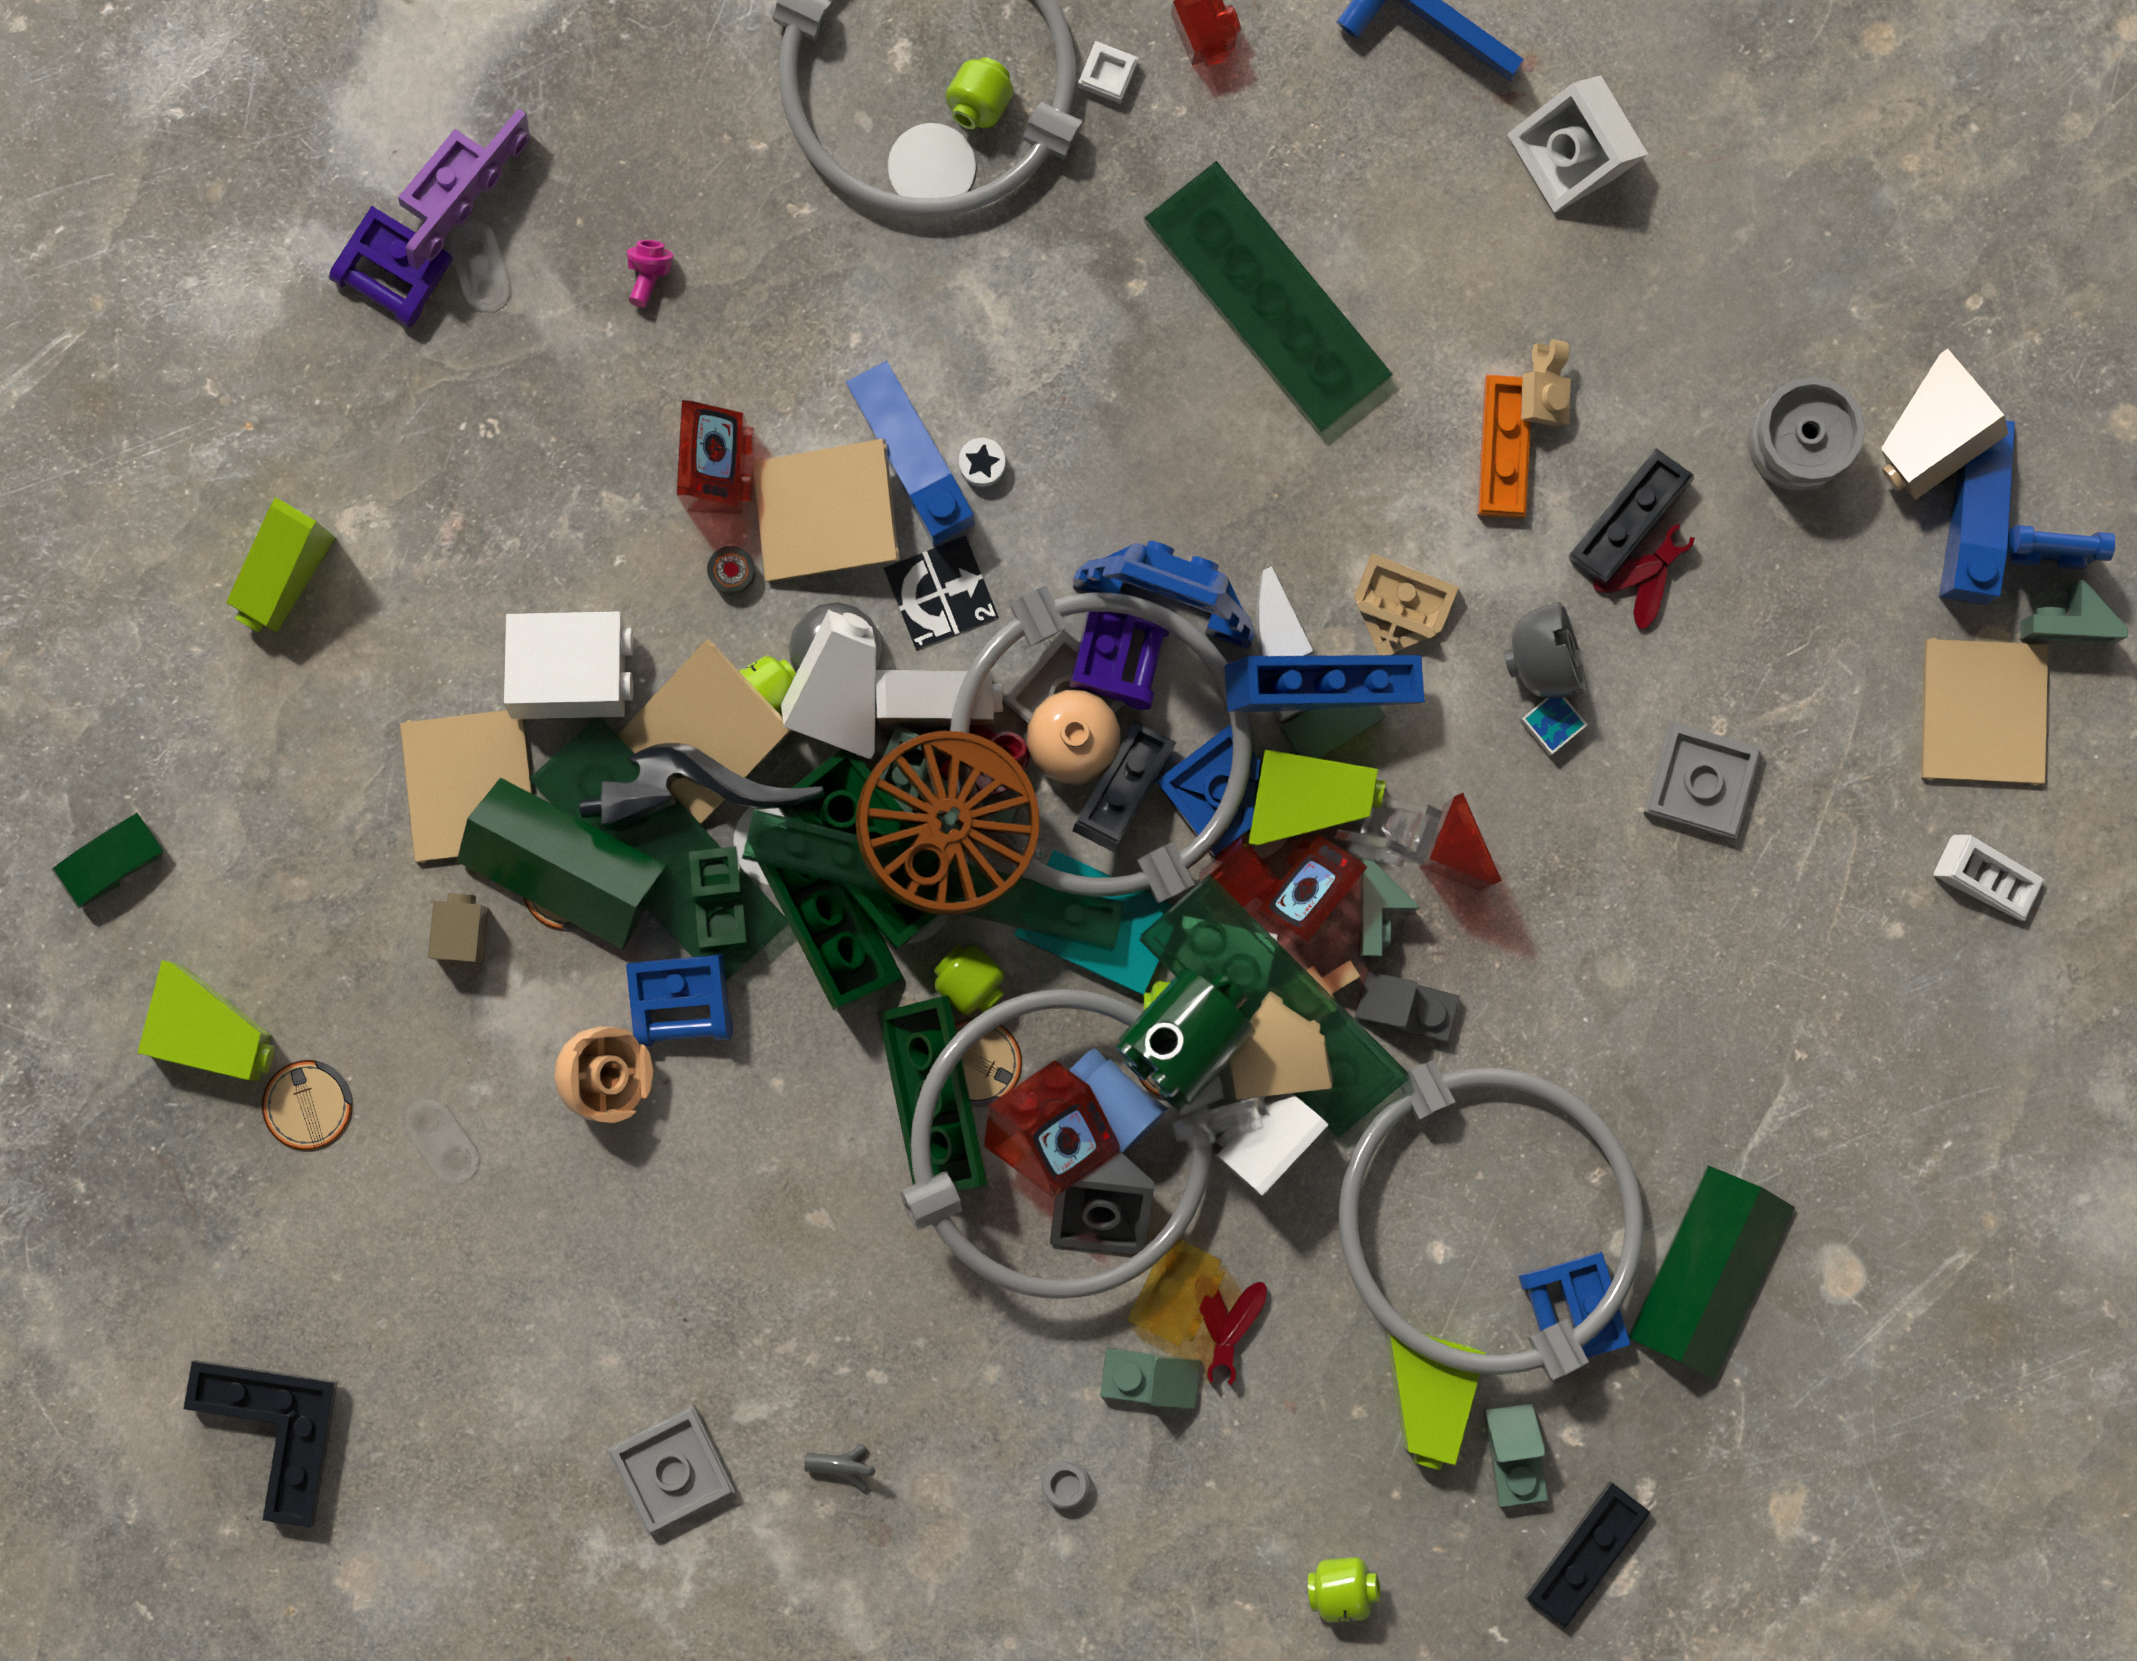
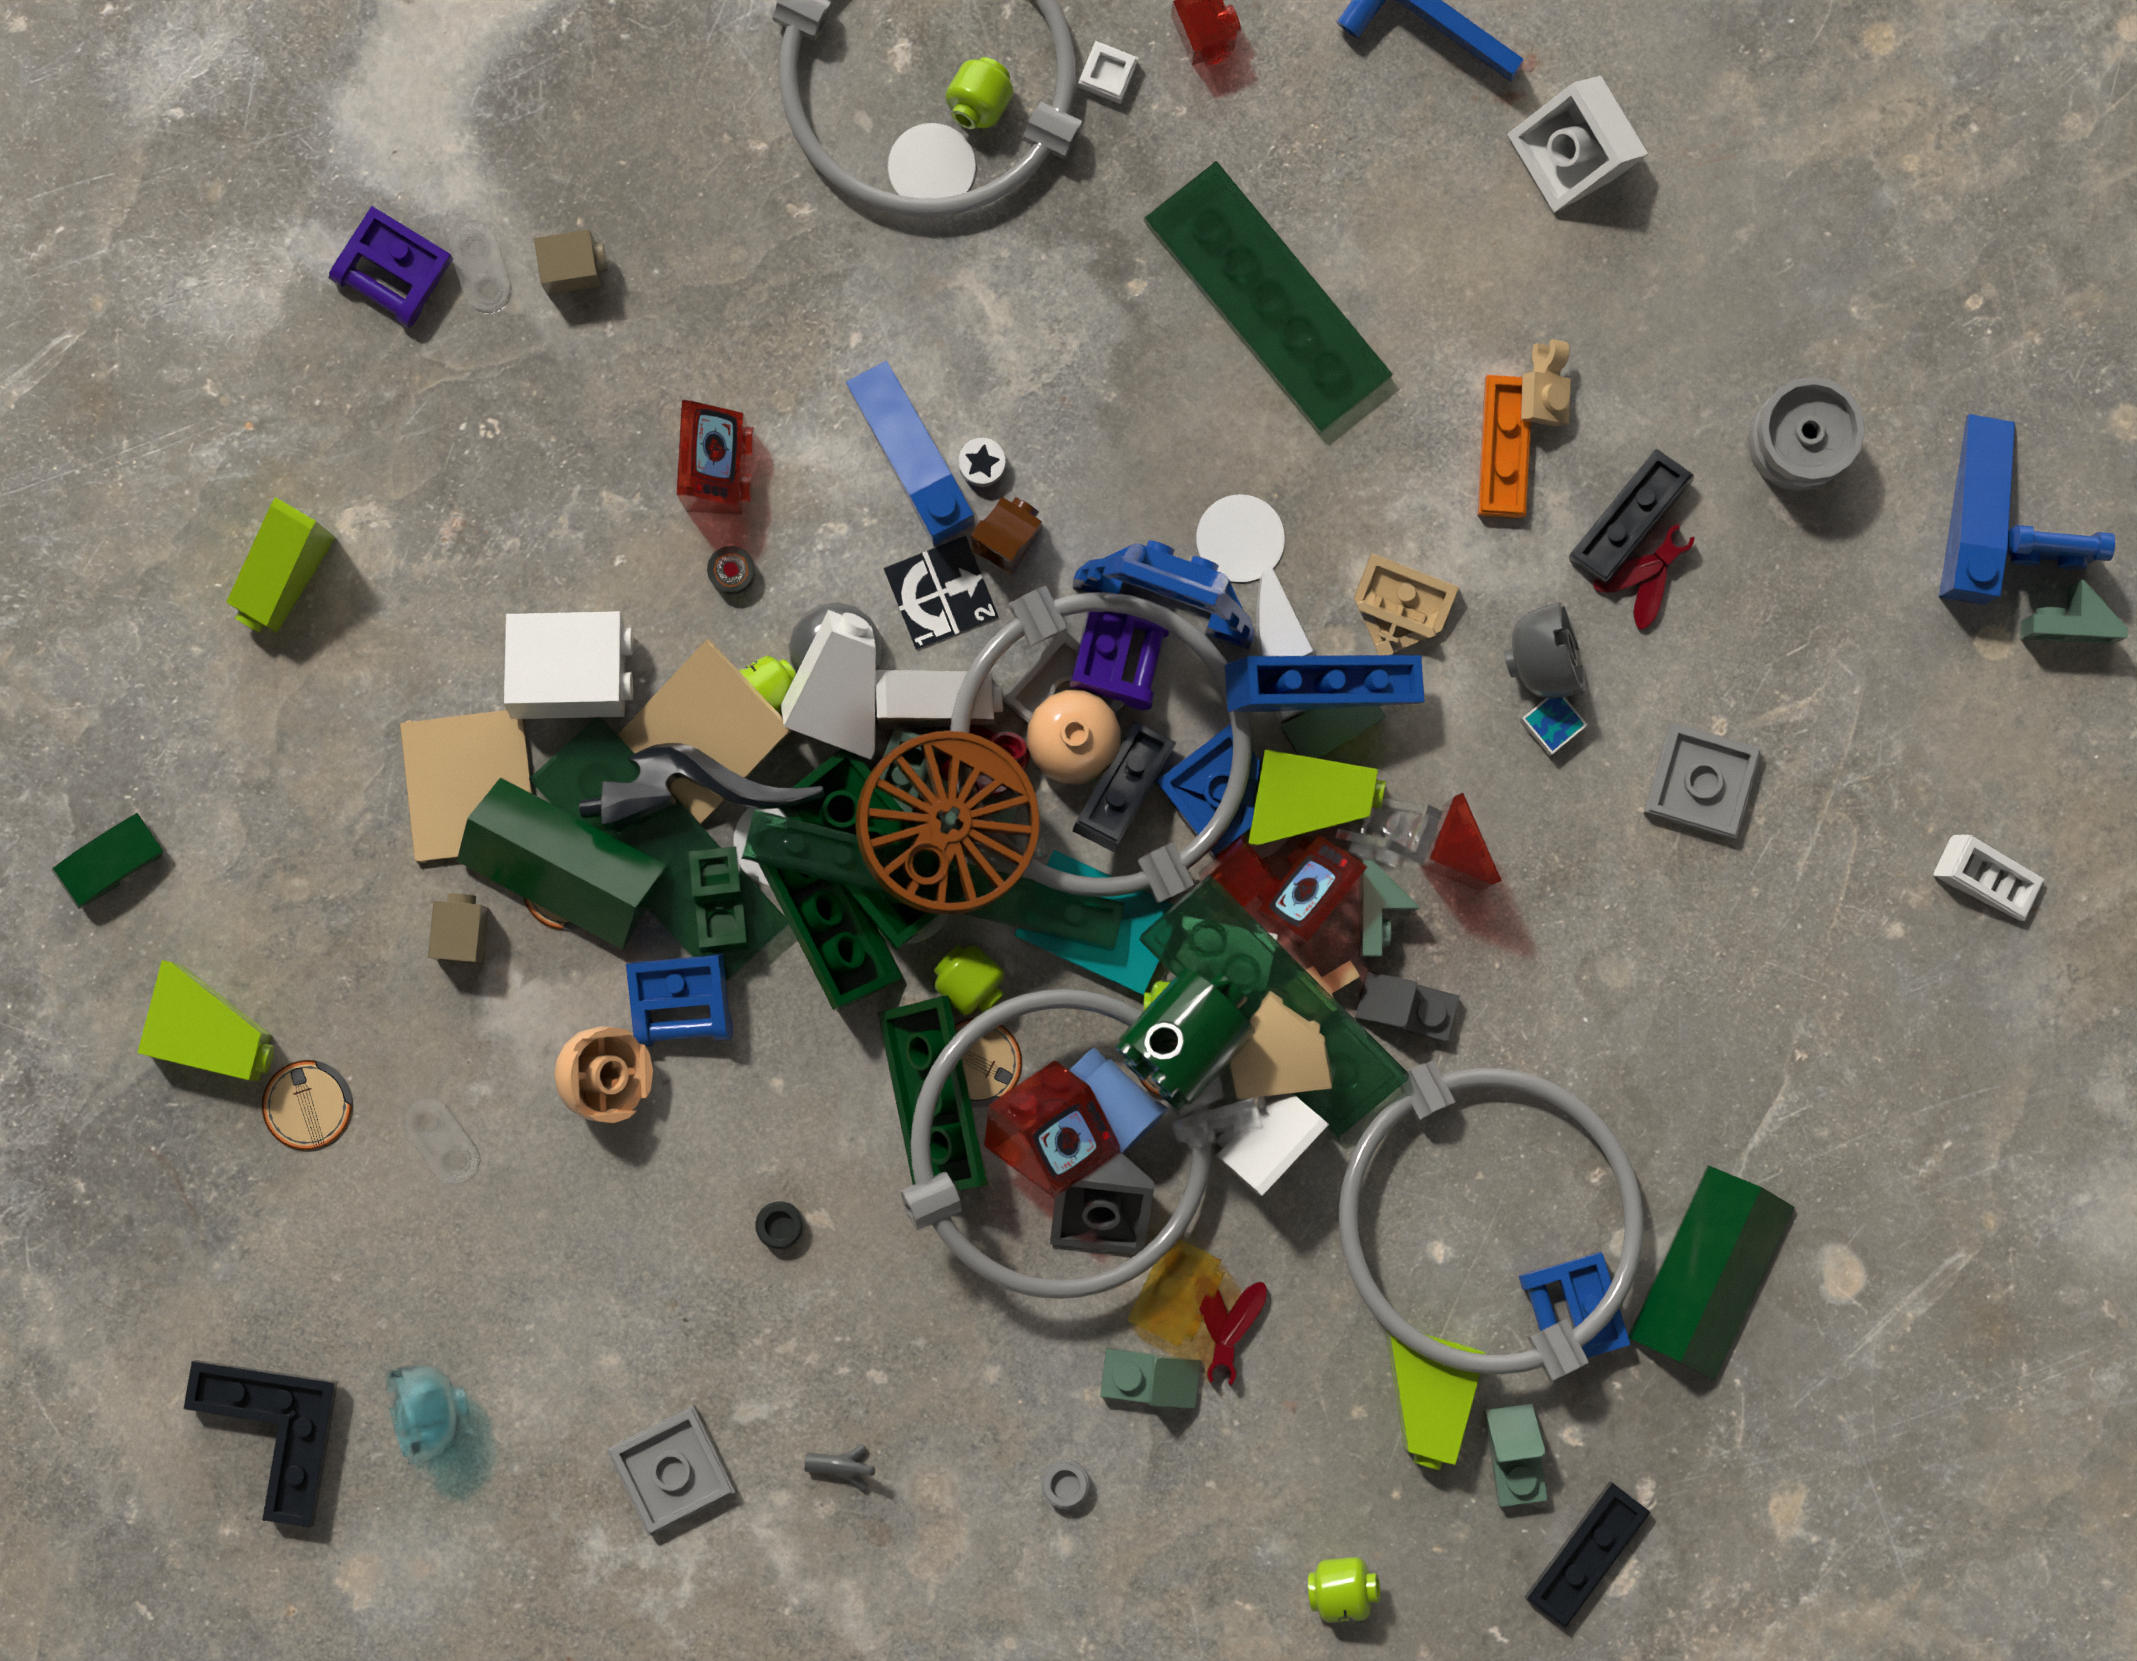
(425, 1411): none -> clear light blue cylinder
(451, 182): medium lavender bracket -> none
(570, 261): none -> dark tan brick
(650, 260): dark pink plate -> none
(779, 1225): none -> pearl dark grey tile
(825, 510): tan piece -> none
(1007, 534): none -> reddish brown arch
(1241, 537): none -> white sticker
(1941, 429): slope -> none
(1984, 711): tan piece -> none

